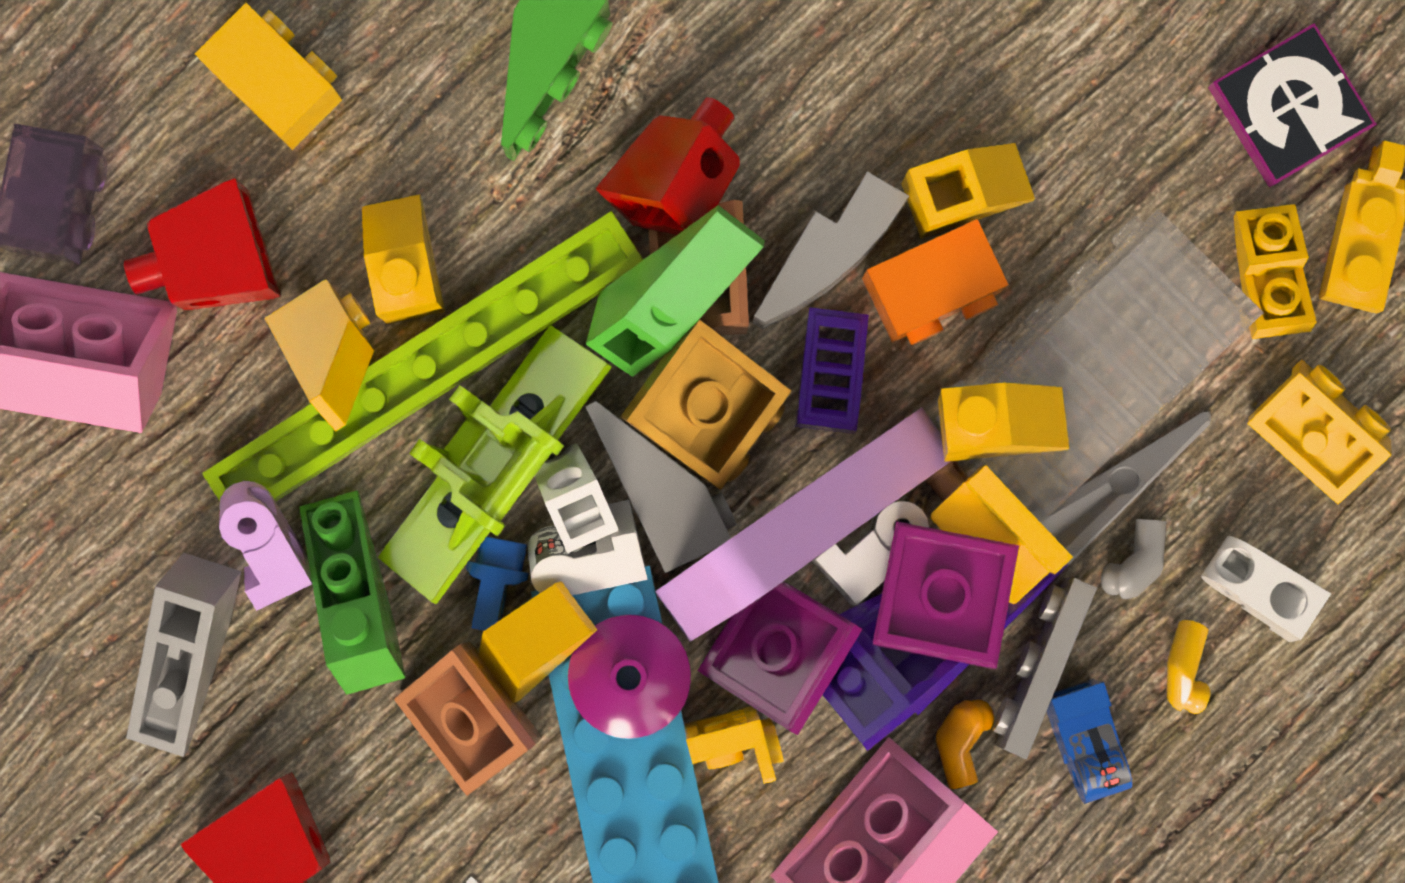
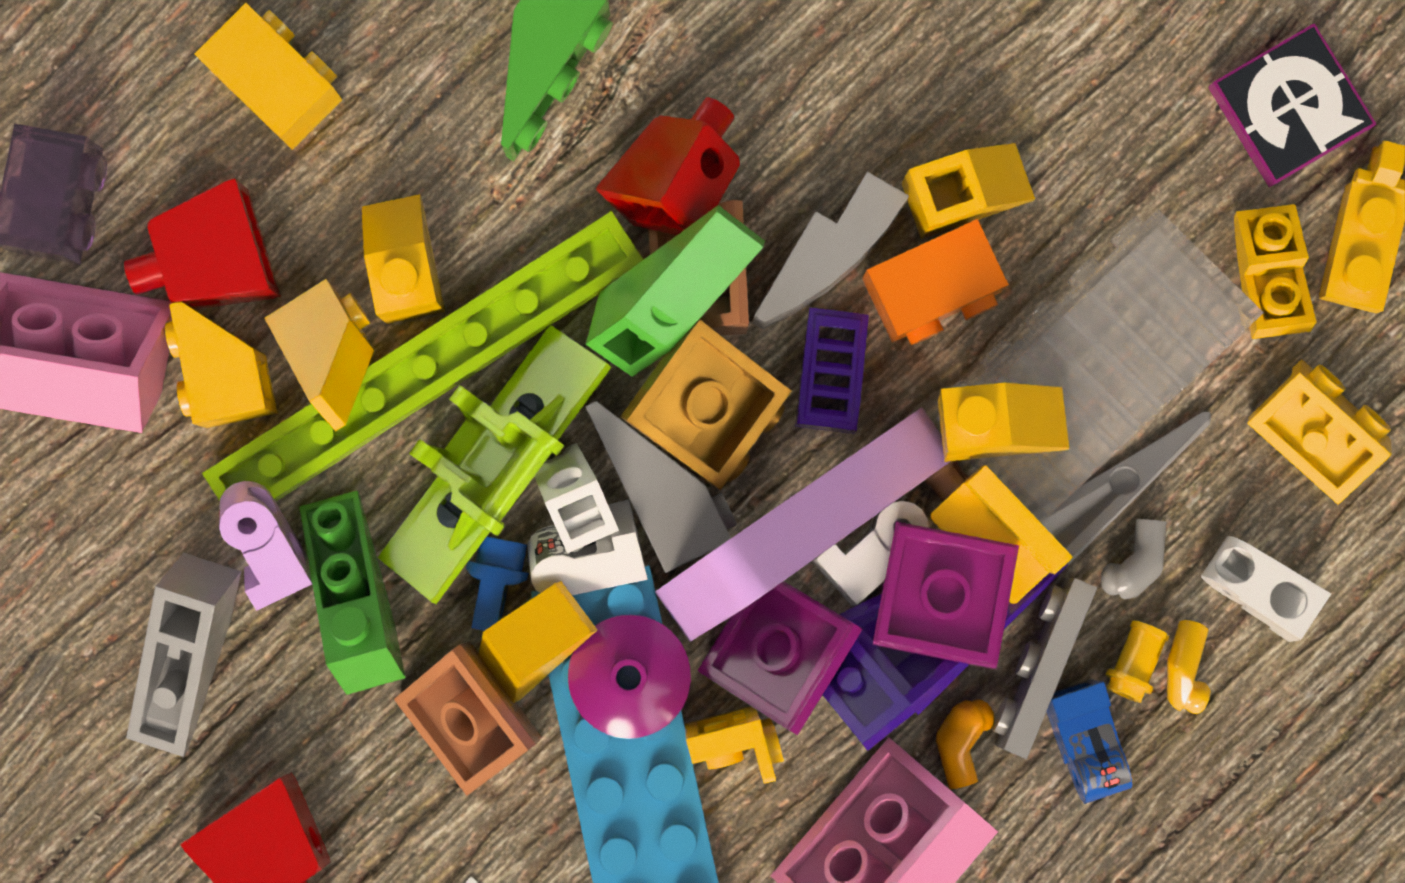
(220, 371): none -> yellow slope
(1137, 662): none -> yellow pin

